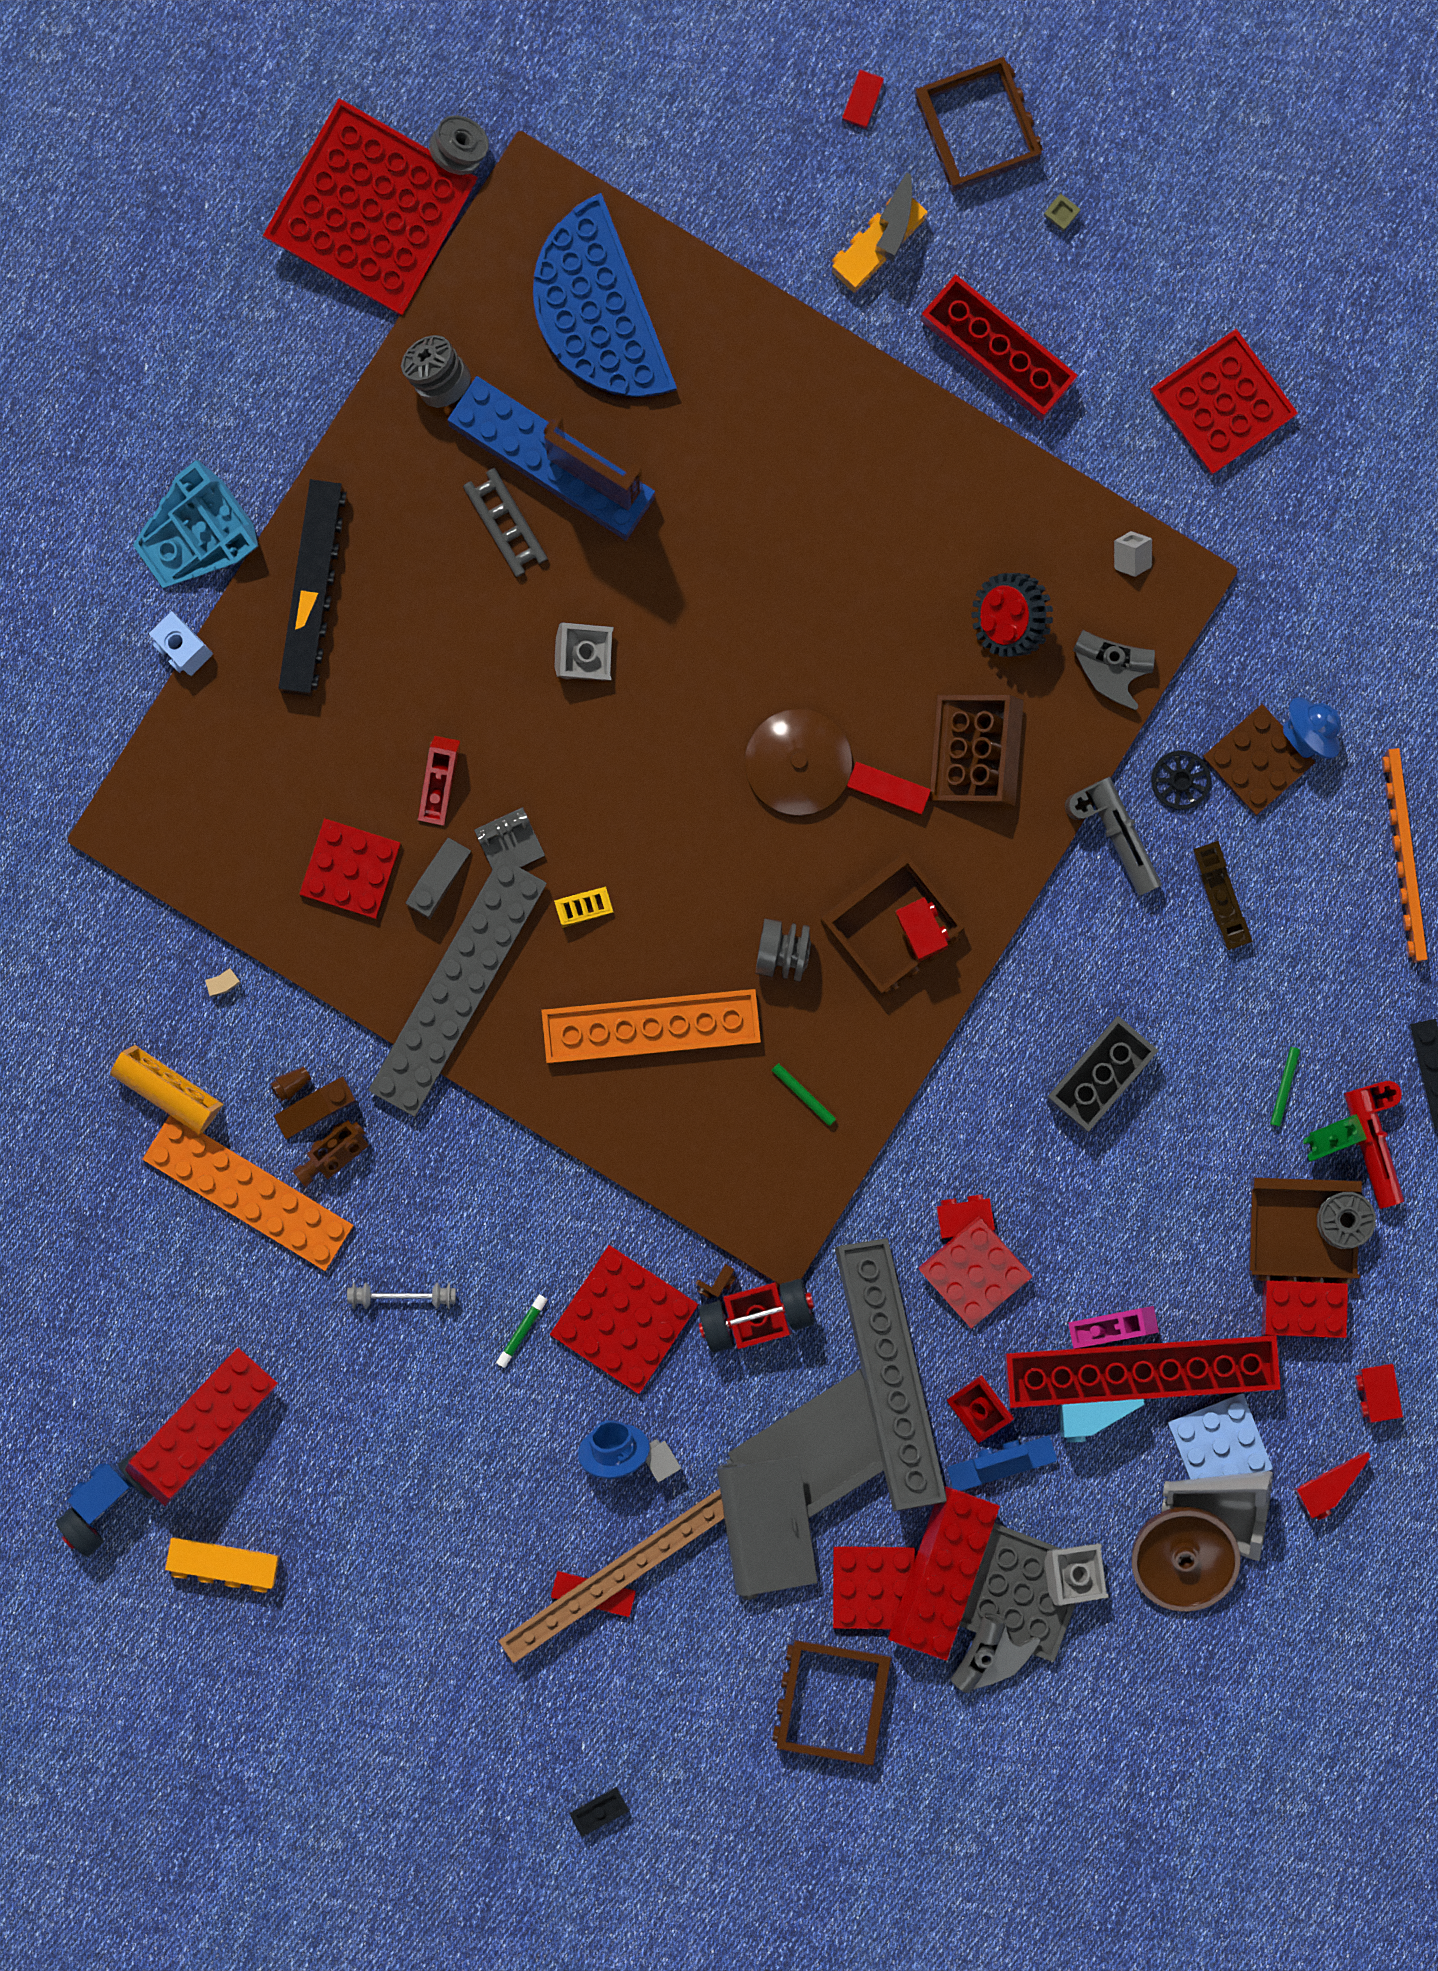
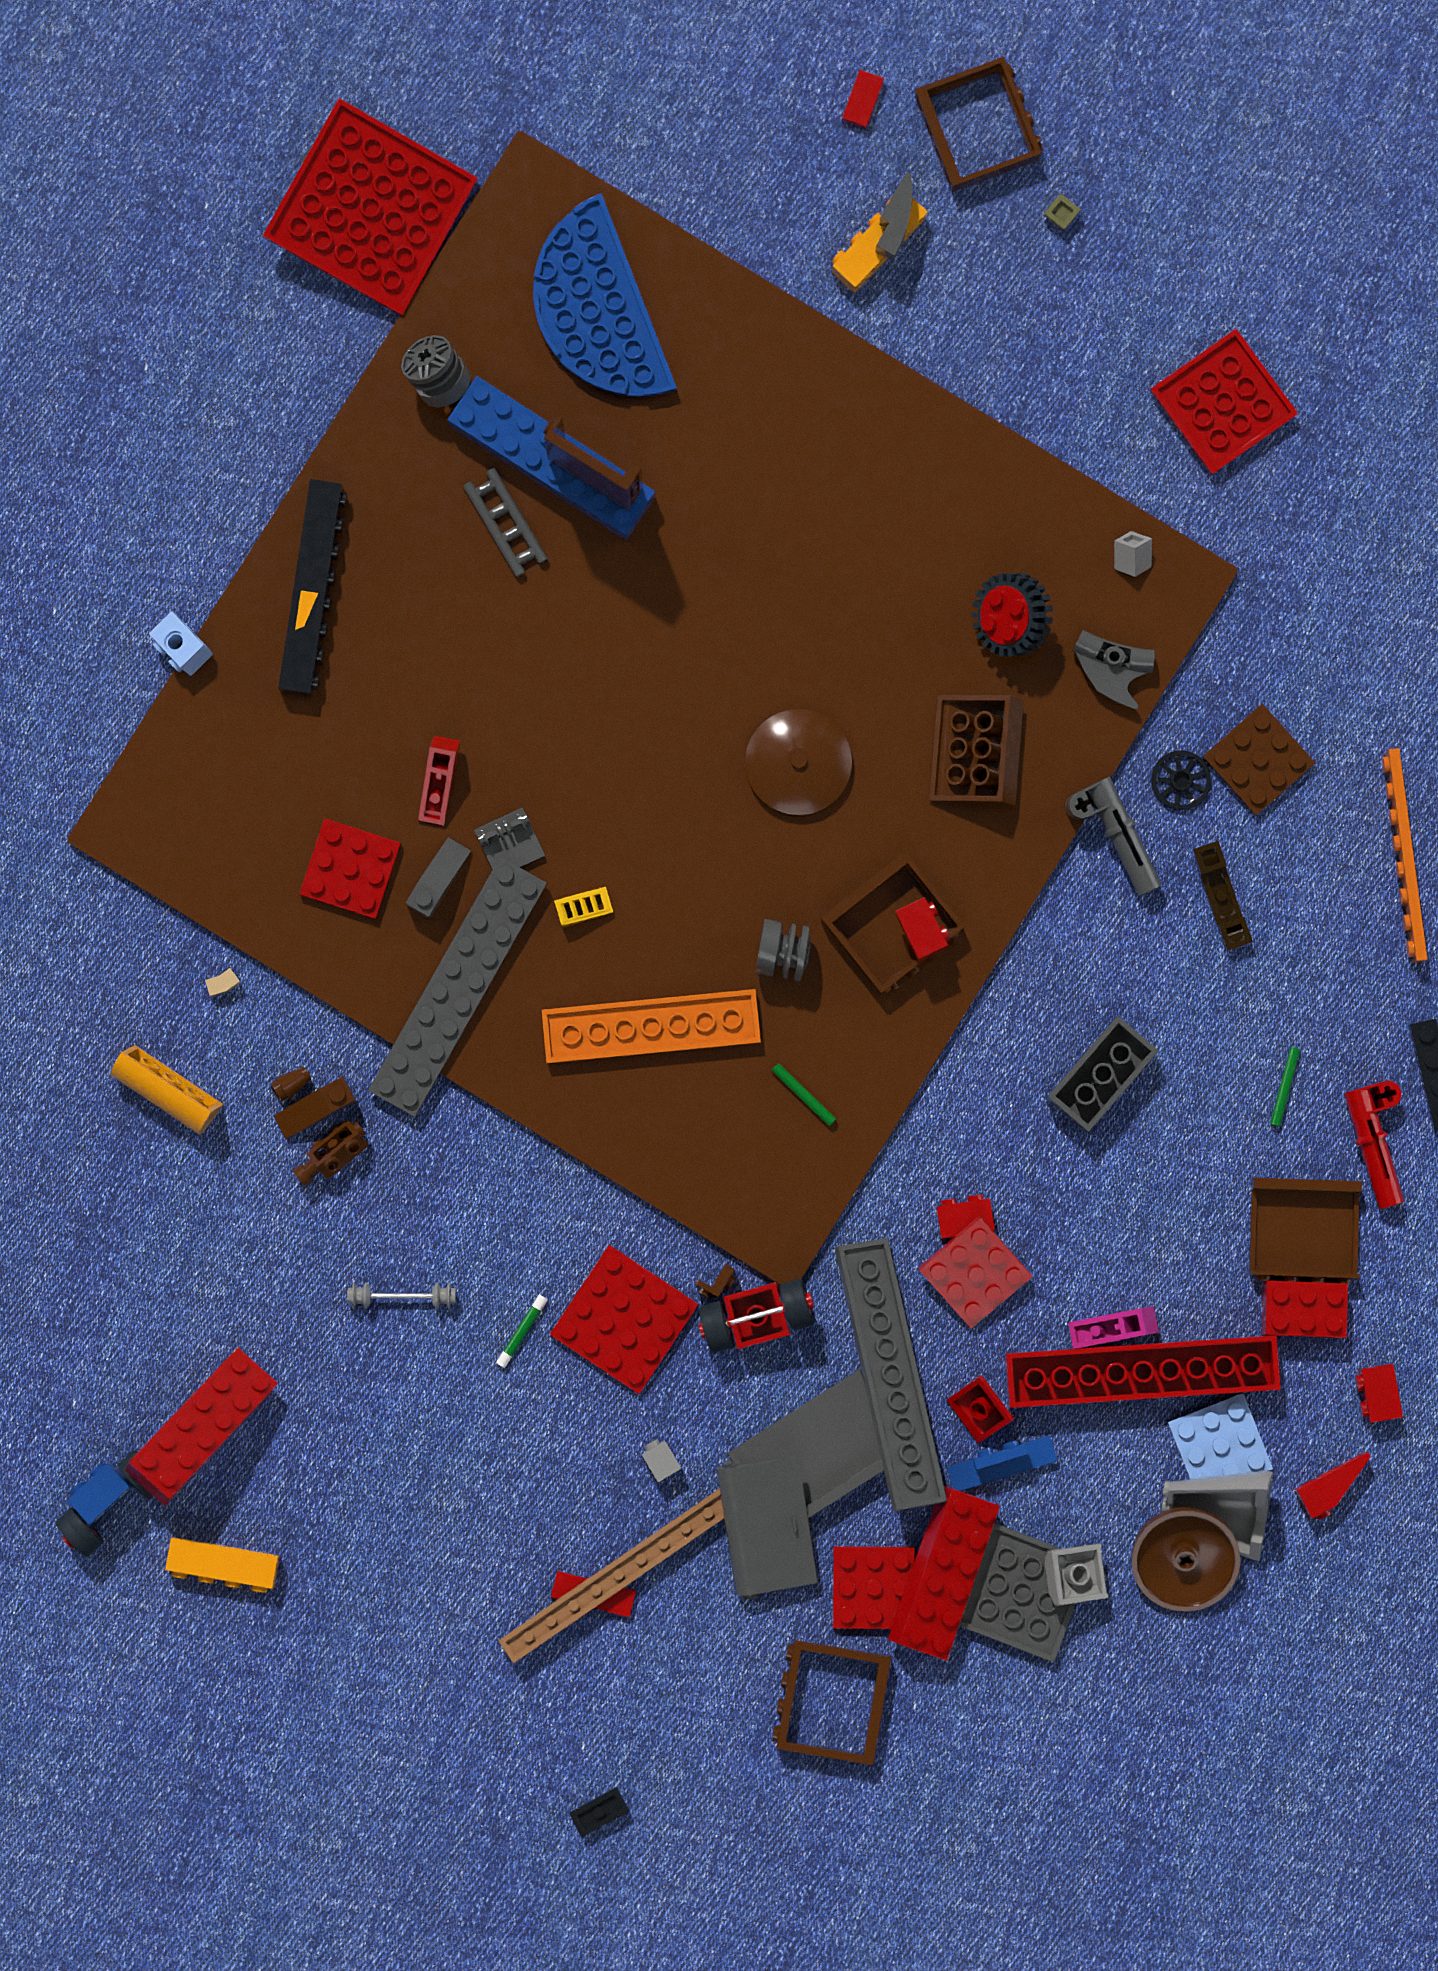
(195, 529): dark azure wedge -> none
(248, 1193): orange plate -> none
(458, 145): dark grey wheel -> none
(583, 651): light grey slope -> none
(613, 1450): blue helmet -> none
(889, 788): red tile -> none
(992, 1655): dark grey pin -> none
(998, 347): red brick -> none
(1089, 1418): medium azure slope -> none
(1314, 728): blue helmet -> none
(1335, 1137): green hinge -> none
(1362, 1217): dark grey wheel -> none

